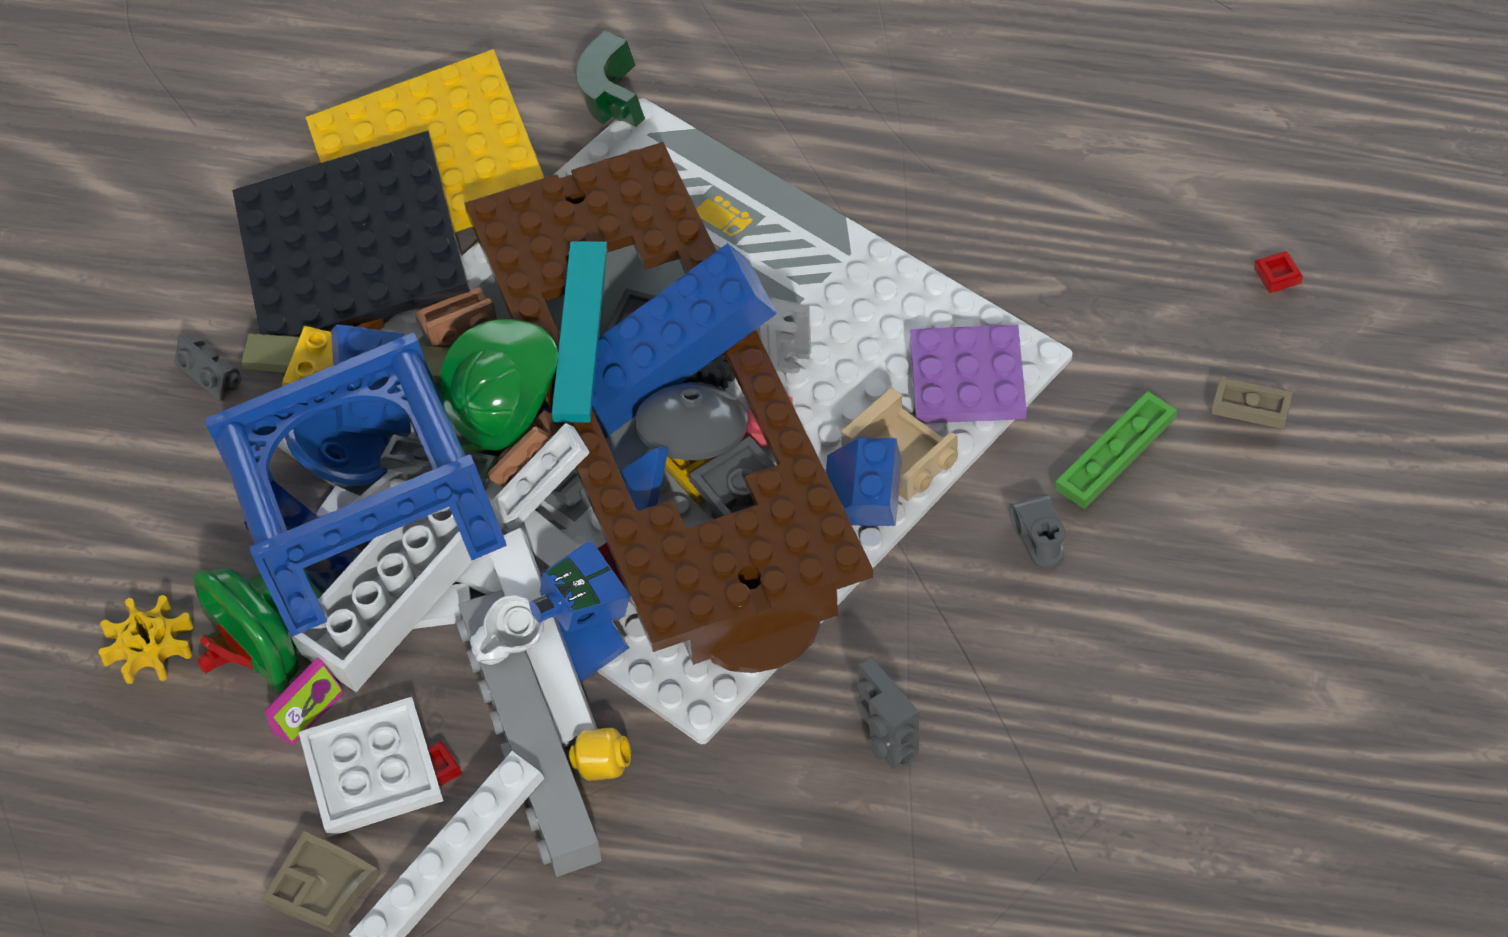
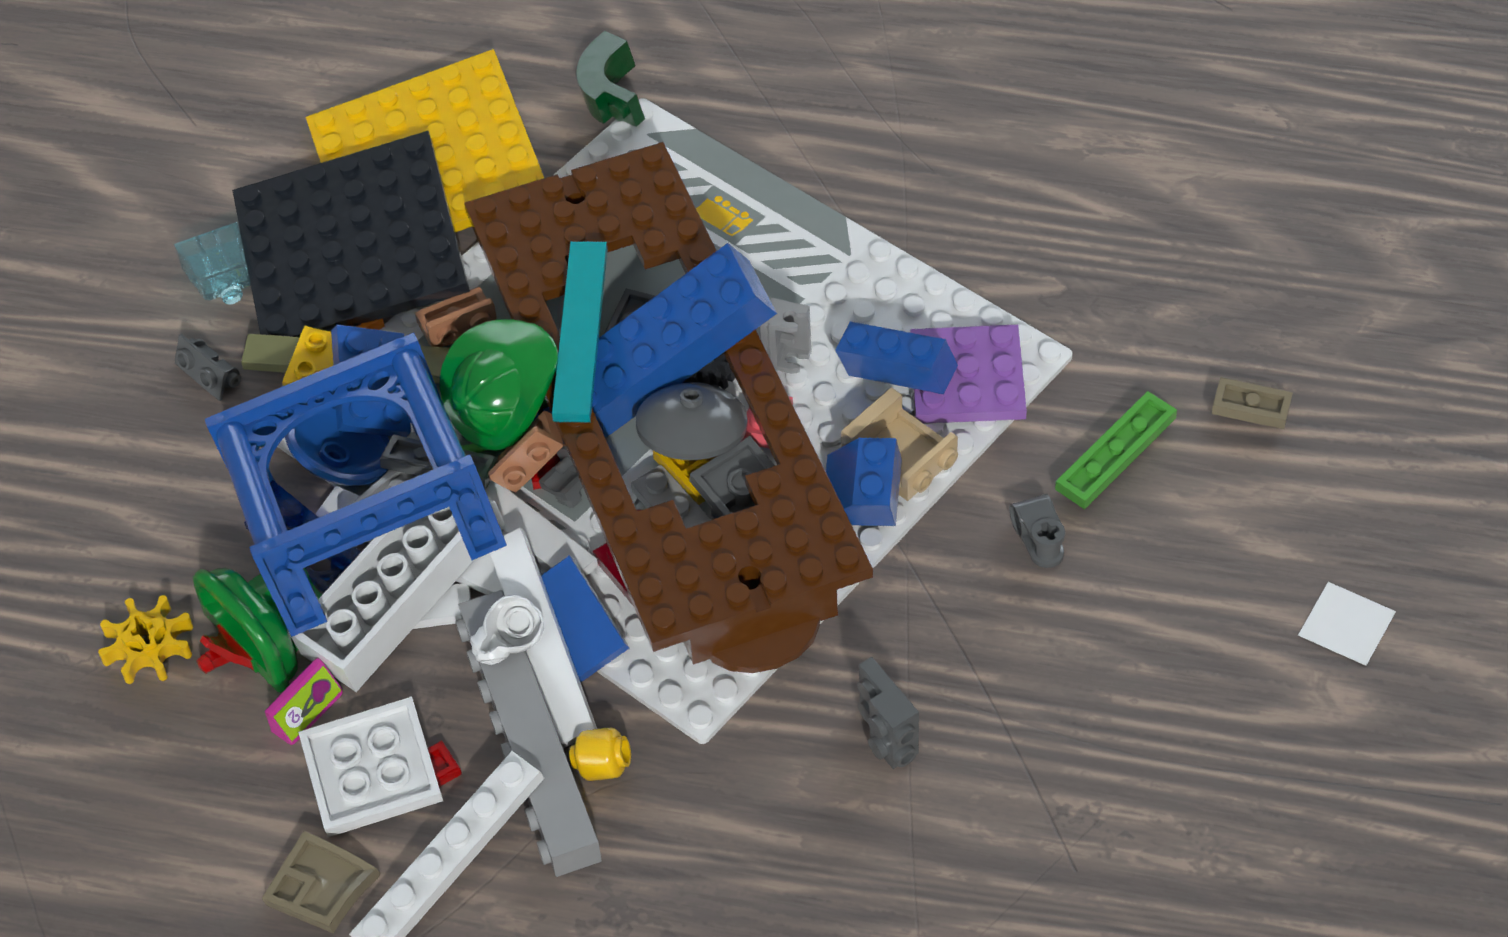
(216, 263): none -> clear light blue torso
(540, 476): white tile -> none
(580, 591): blue torso -> none
(645, 477): blue tile -> none
(897, 357): none -> blue brick
(1278, 272): red tile -> none
(1347, 623): none -> white sticker

